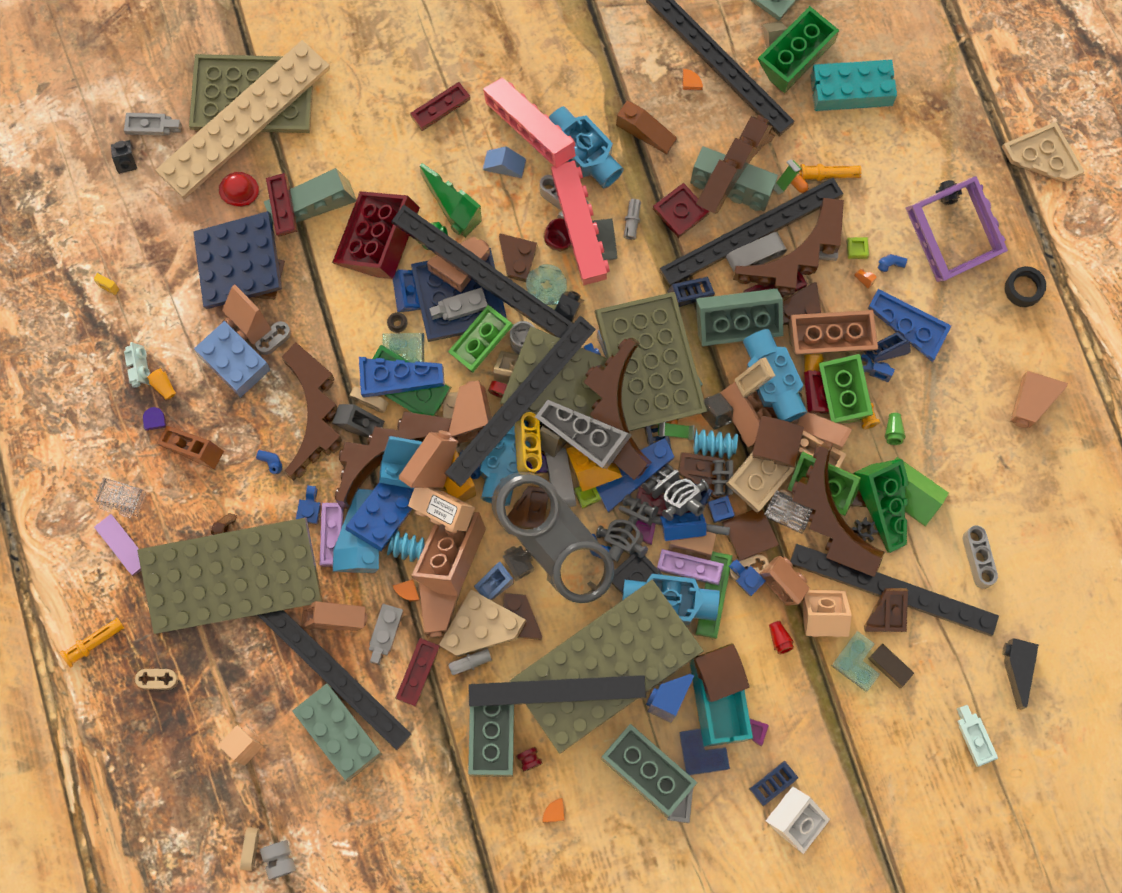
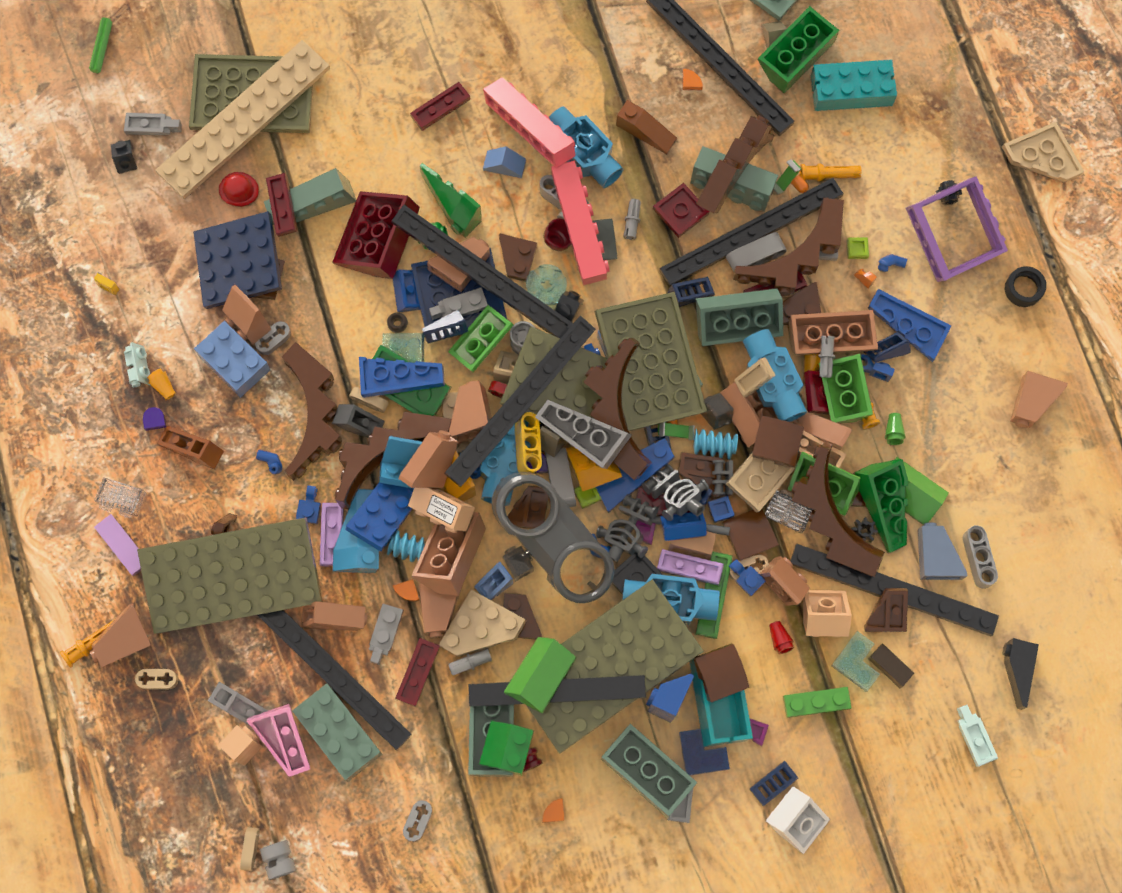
(100, 45): none -> bright green axle
(120, 638): none -> nougat slope
(234, 703): none -> light grey slope
(281, 736): none -> bright pink wedge
(412, 818): none -> light grey beam
(445, 327): none -> slope
(506, 747): none -> green slope
(540, 673): none -> bright green slope
(817, 702): none -> bright green plate
(826, 356): none -> light grey axle
(937, 555): none -> sand blue slope

